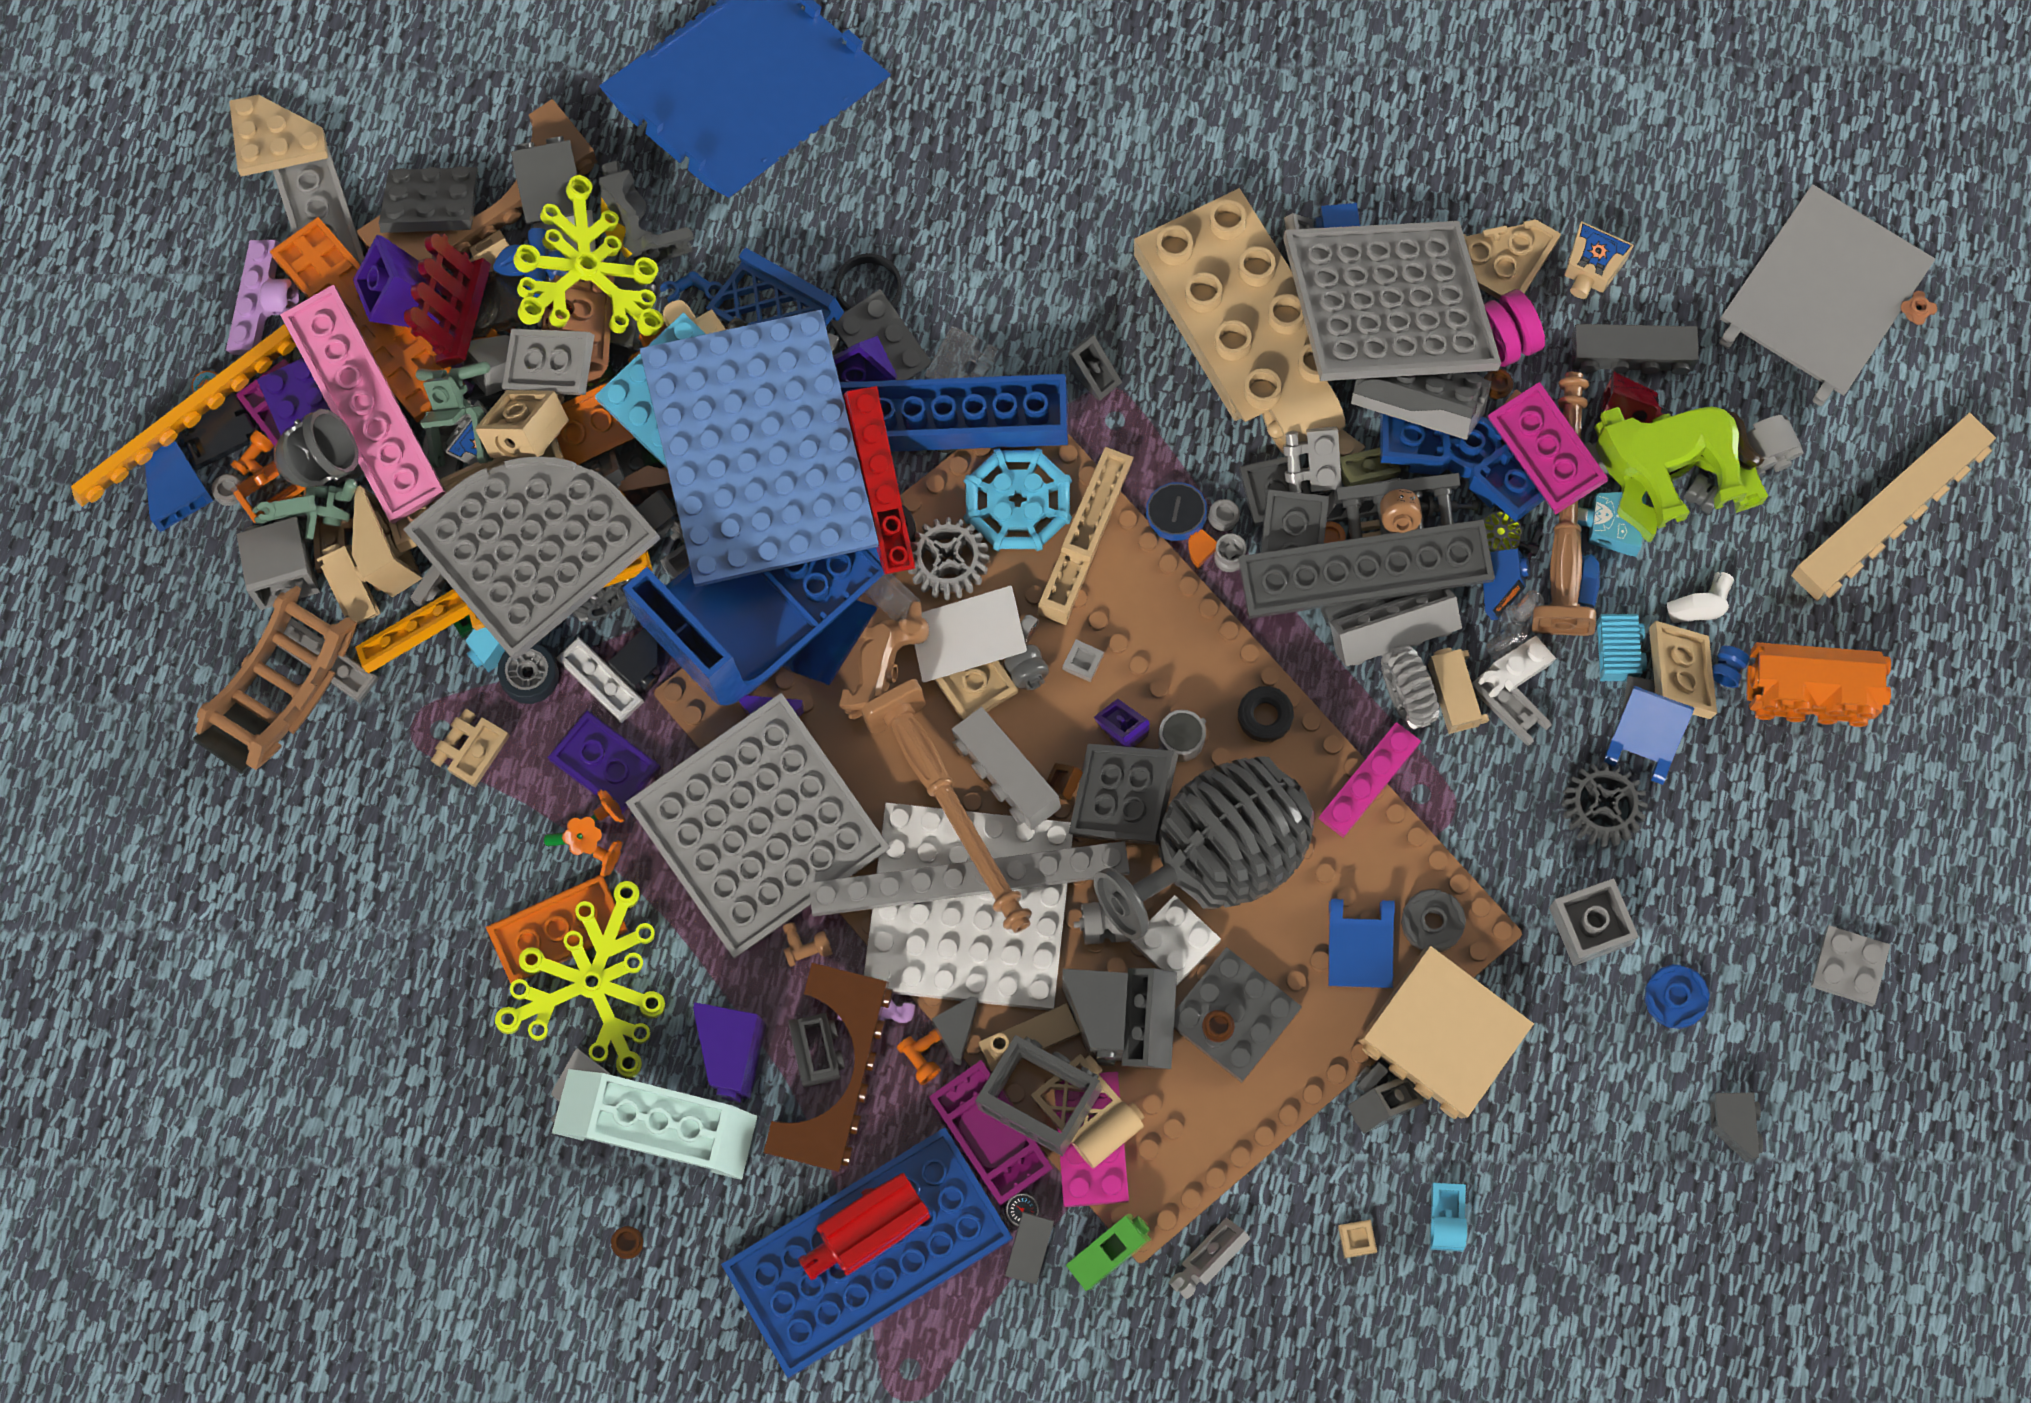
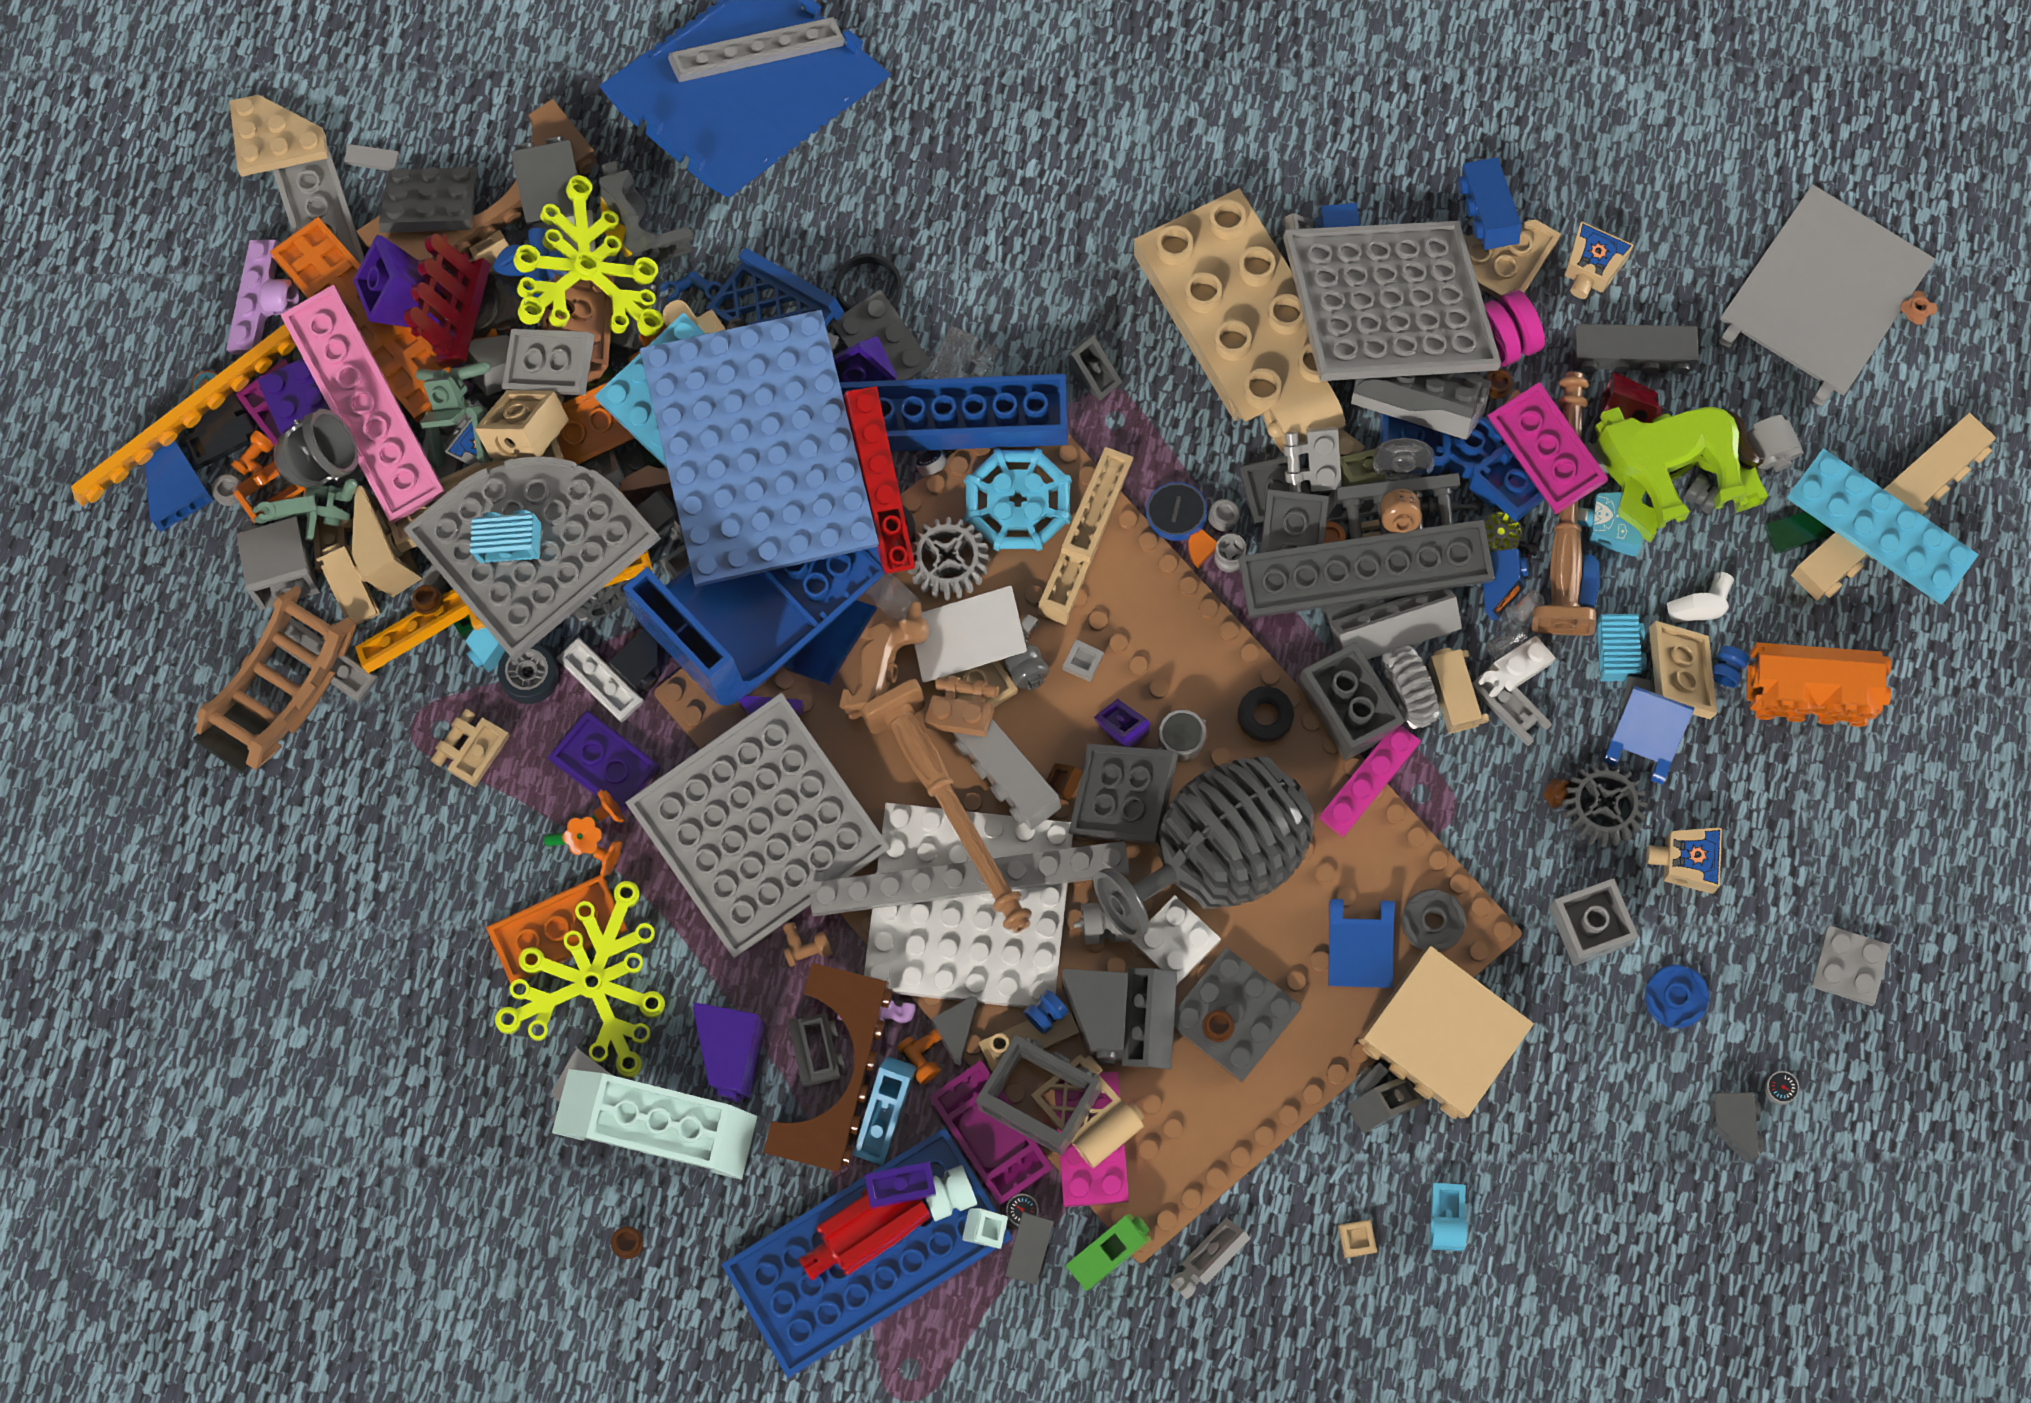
(371, 157): none -> light grey piece
(427, 599): none -> reddish brown plate
(505, 537): none -> medium azure brick
(756, 49): none -> light grey tile
(884, 1110): none -> dark azure slope
(900, 1185): none -> dark purple plate
(931, 462): none -> tile
(951, 1193): none -> light aqua wheel
(961, 715): none -> medium nougat plate
(985, 1228): none -> light aqua slope
(1046, 1012): none -> blue wheel
(1350, 701): none -> dark grey slope
(1403, 459): none -> clear tile
(1490, 203): none -> blue brick
(1557, 792): none -> reddish brown plate
(1690, 858): none -> torso
(1782, 1087): none -> black tile
(1796, 532): none -> dark green tile
(1882, 526): none -> medium azure plate

